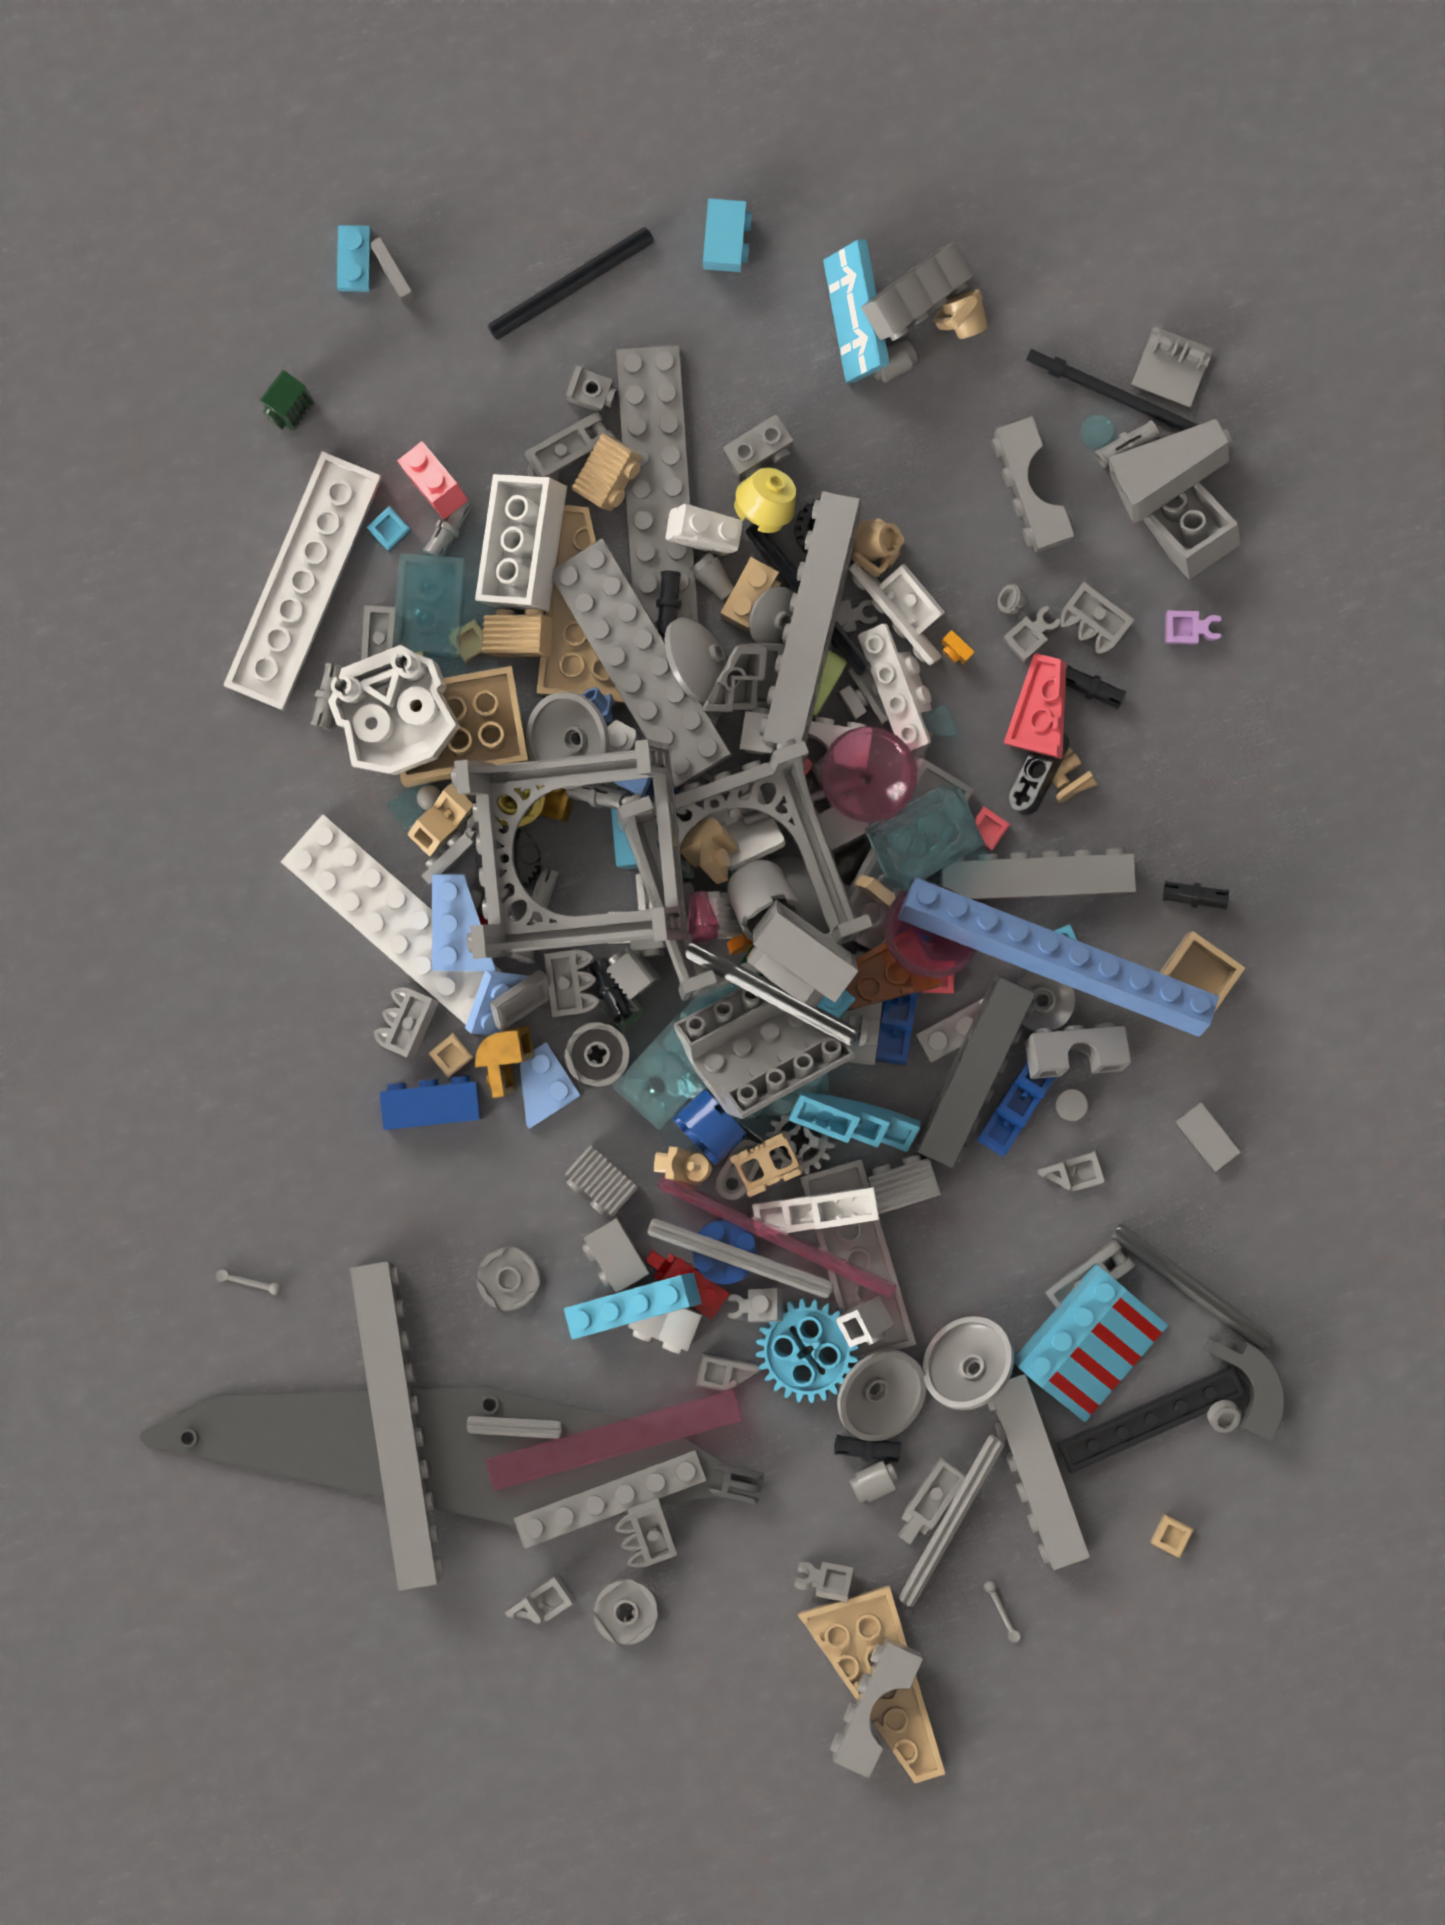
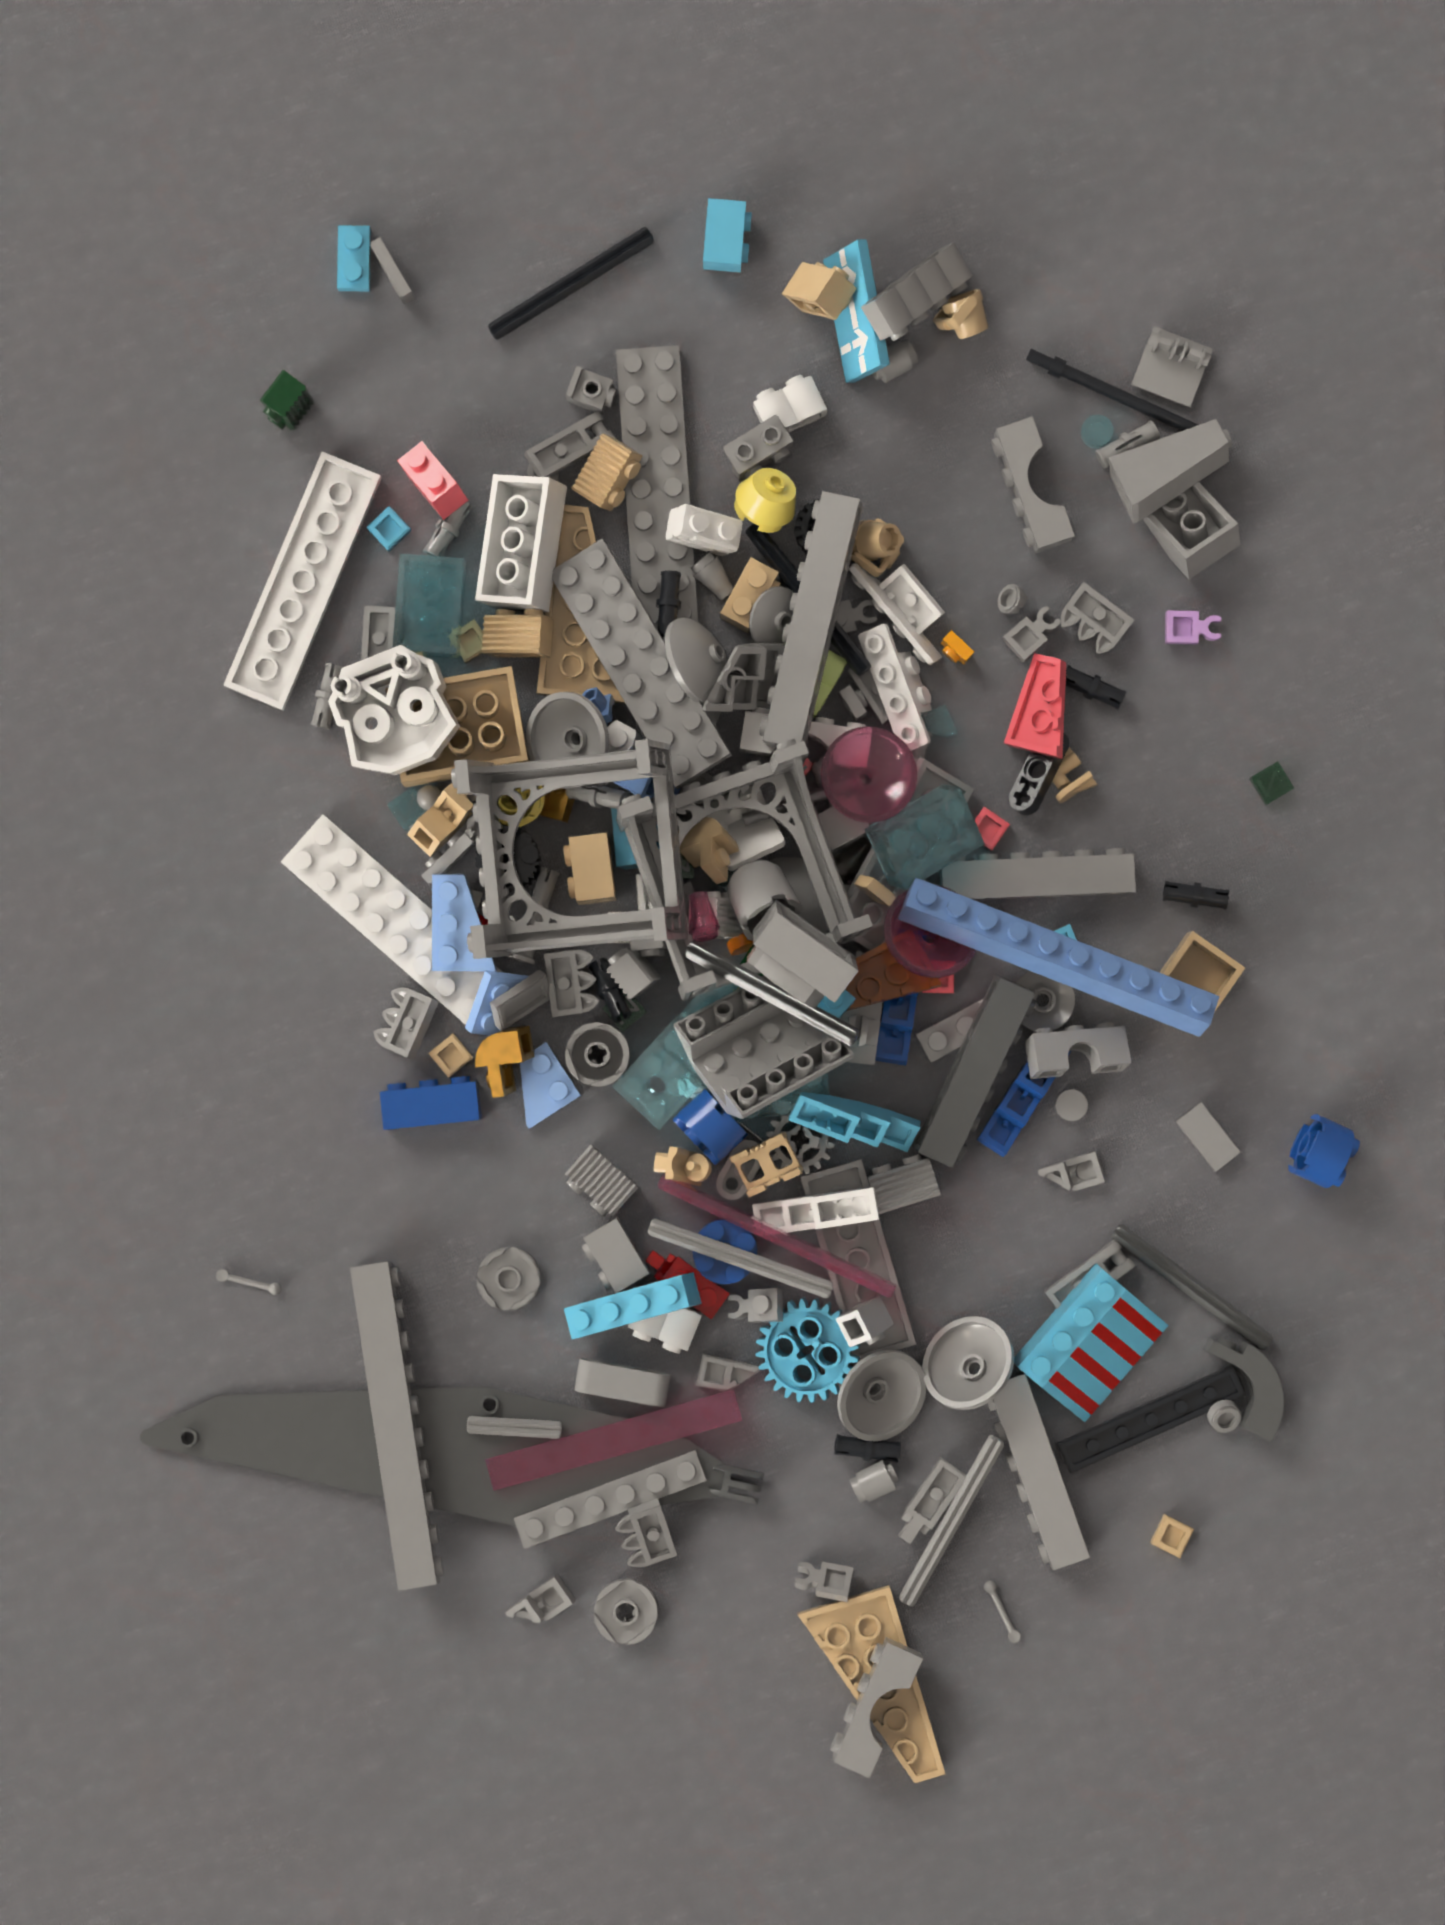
(591, 869): none -> tan piece
(622, 1382): none -> light grey beam
(794, 405): none -> white brick
(820, 290): none -> tan brick
(1271, 783): none -> clear green tile
(1323, 1152): none -> blue brick

